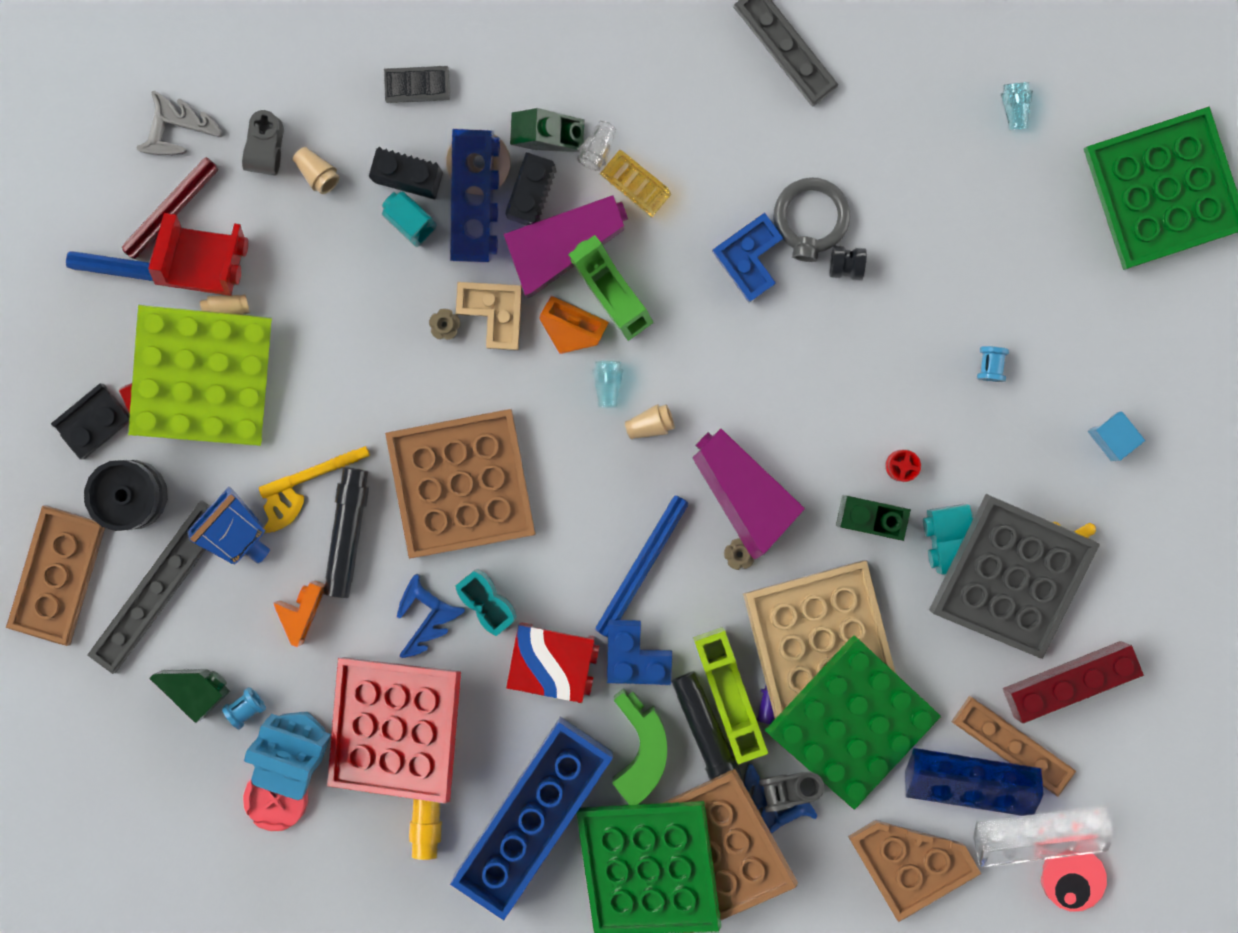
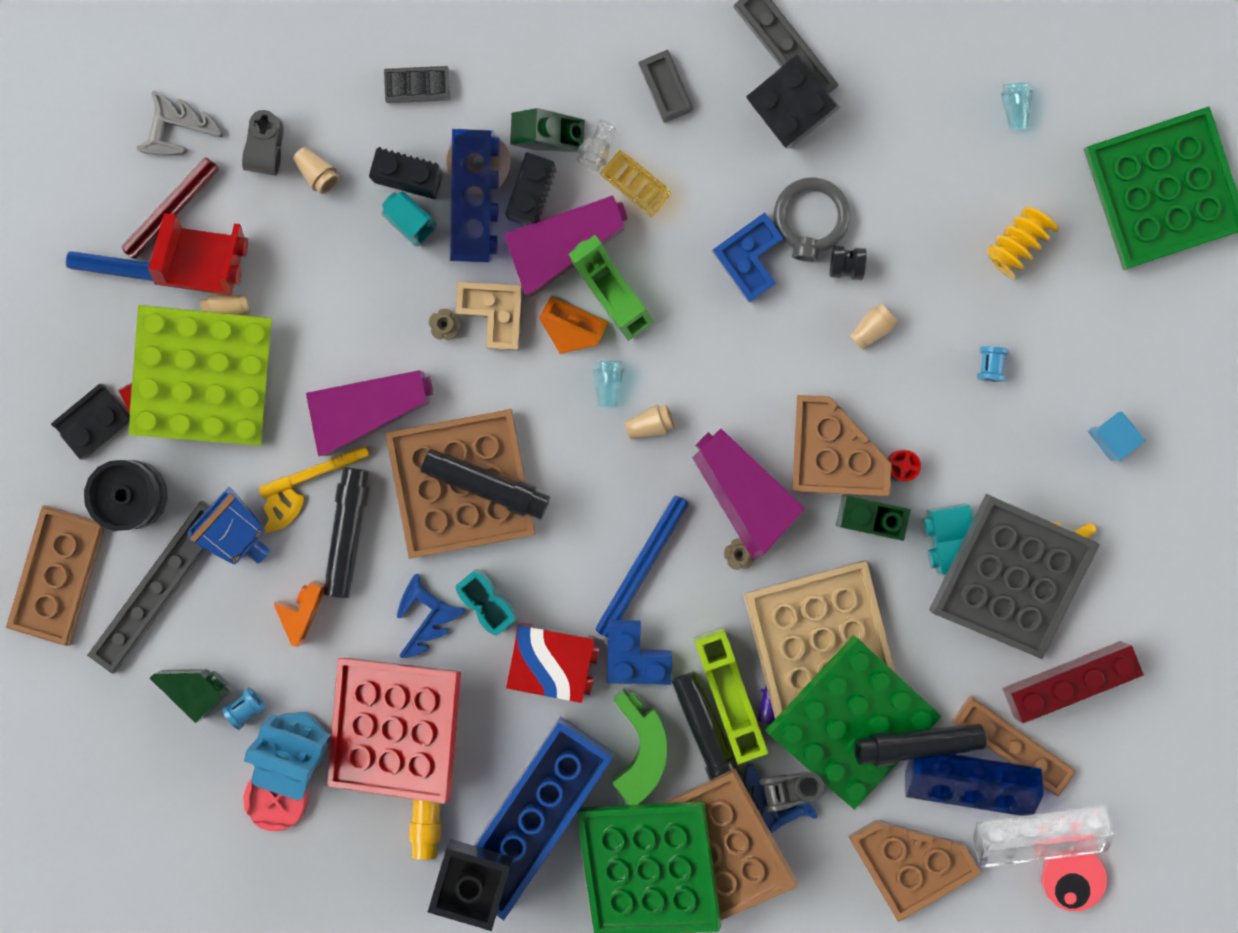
(361, 408): none -> magenta slope
(470, 884): none -> black brick
(516, 496): none -> black piece
(665, 86): none -> dark grey tile
(793, 102): none -> black brick
(835, 453): none -> medium nougat plate
(873, 326): none -> tan cone
(890, 747): none -> black piece
(1018, 240): none -> yellow piece

